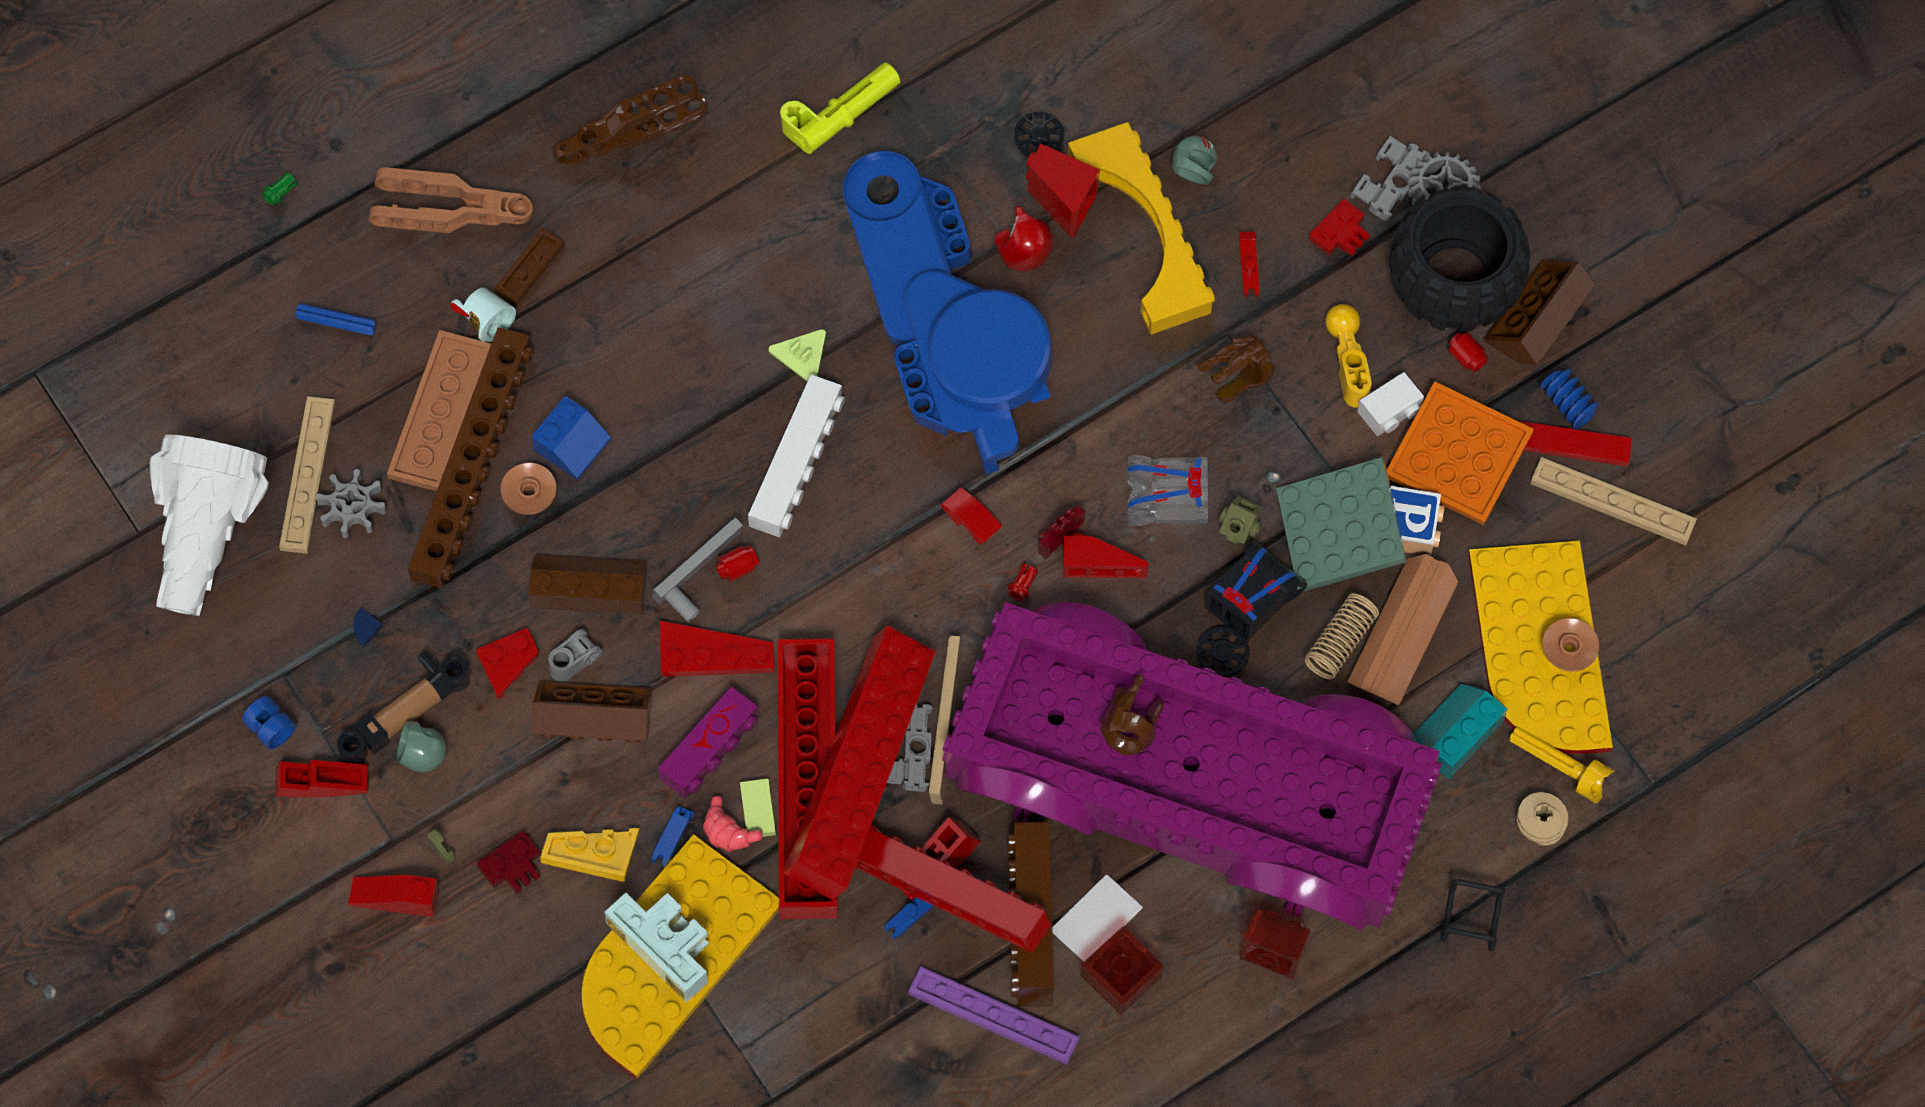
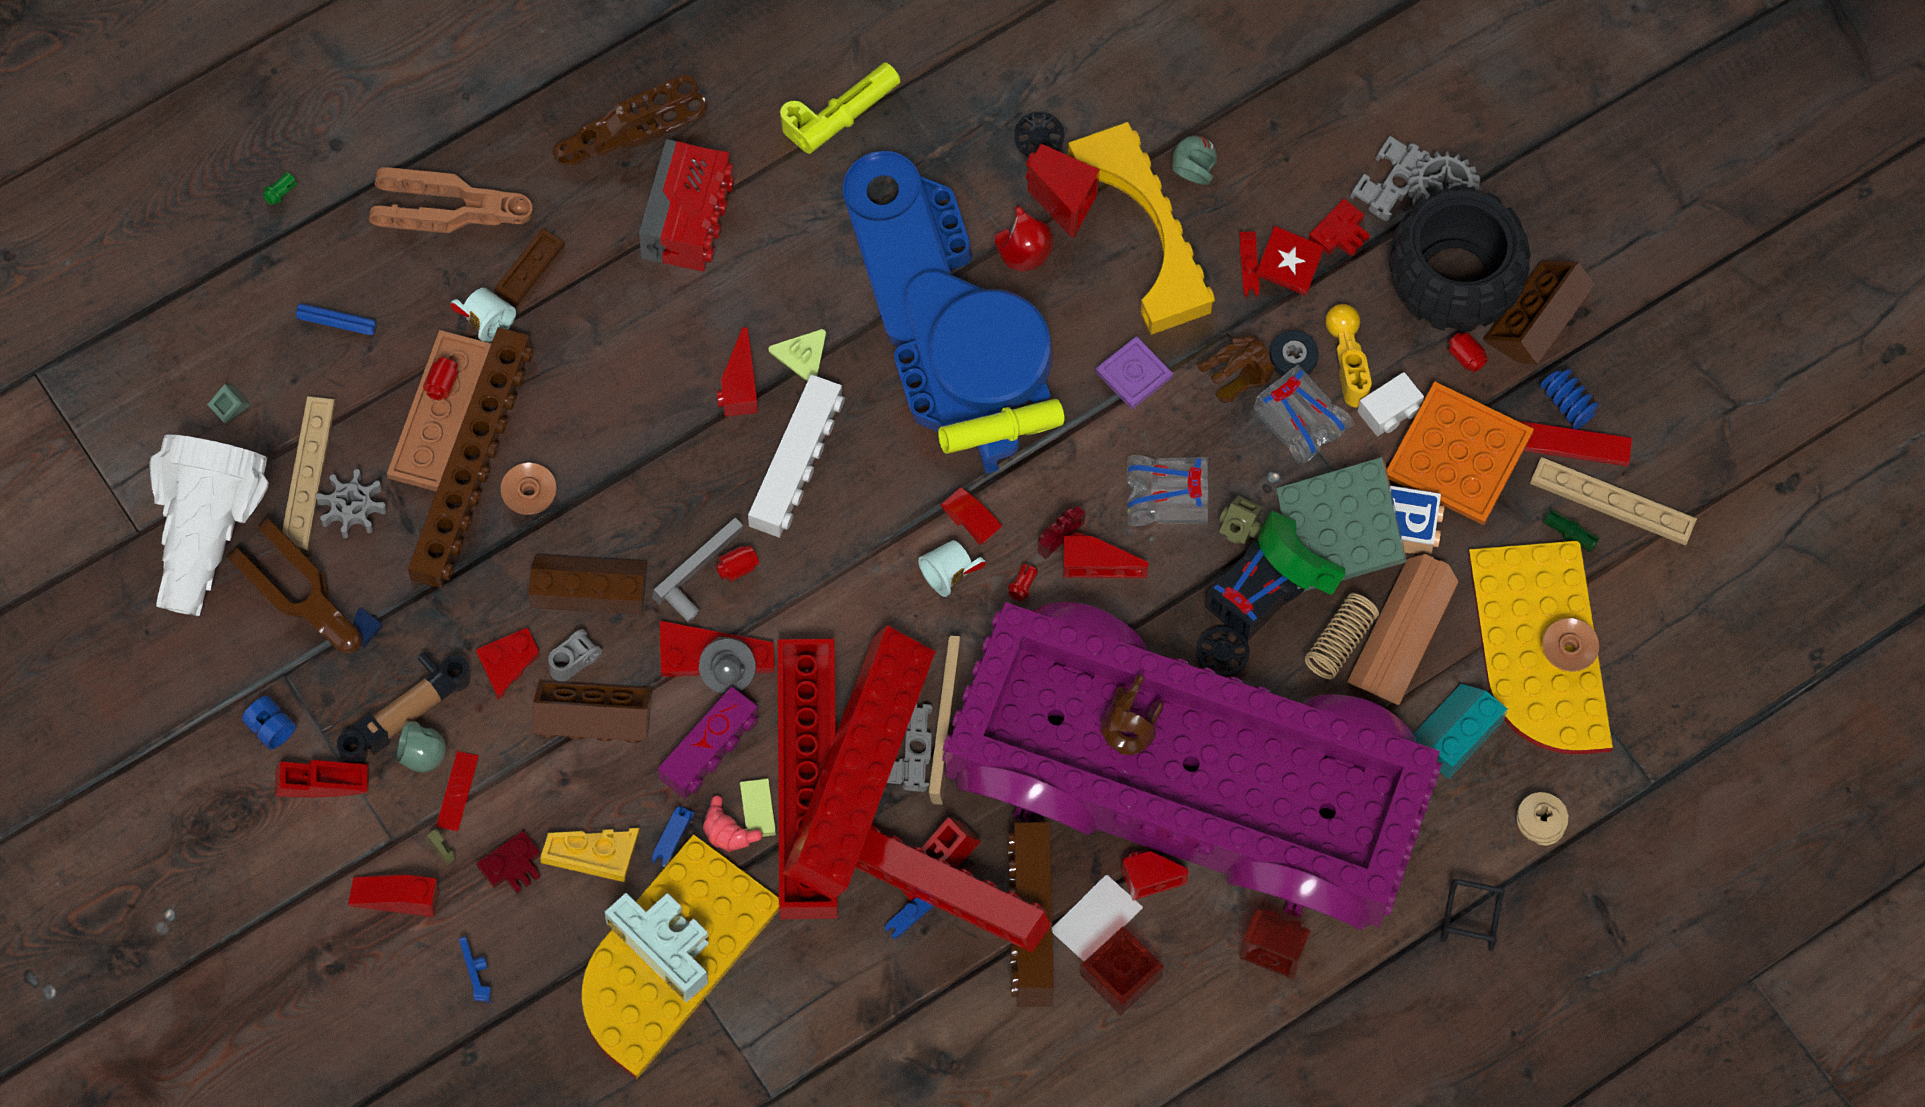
(228, 403): none -> sand green slope
(316, 607): none -> reddish brown piece
(441, 379): none -> red brick
(457, 791): none -> red piece
(473, 965): none -> blue piece
(570, 438): blue slope -> none
(686, 205): none -> red piece
(727, 664): none -> dark grey plate
(738, 382): none -> red slope
(947, 566): none -> light aqua hat
(994, 1015): medium lavender tile -> none
(1000, 426): none -> neon yellow piece
(1134, 372): none -> medium lavender plate
(1151, 874): none -> red slope
(1289, 260): none -> red tile
(1292, 559): none -> green arch
(1298, 343): none -> black bush
(1301, 414): none -> clear piece
(1571, 530): none -> dark green pin
(1589, 778): yellow piece -> none

